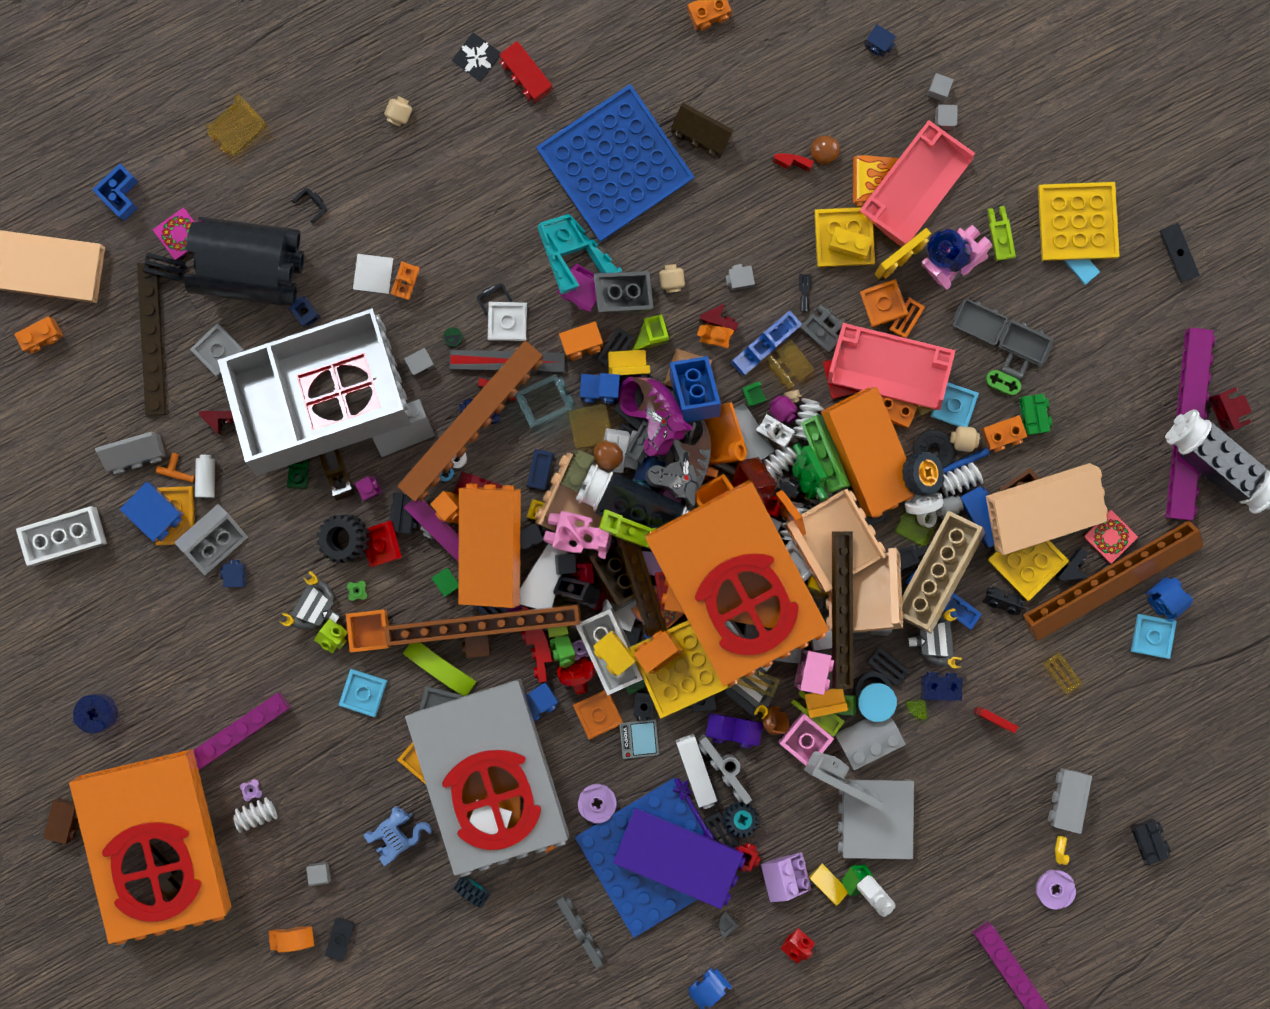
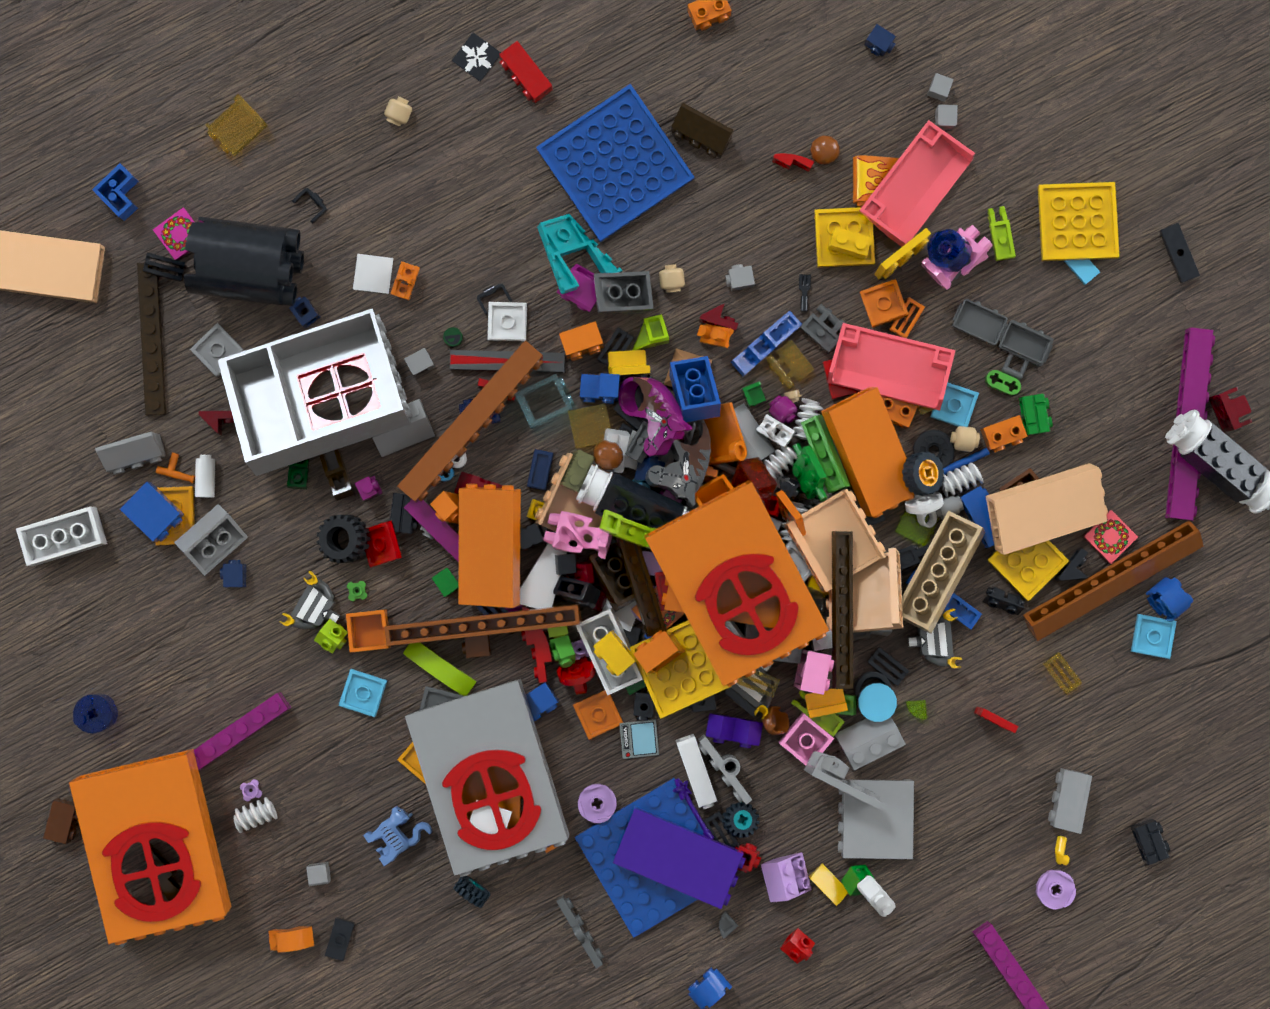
(39, 335): orange brick -> none
(941, 687): clear blue brick -> none

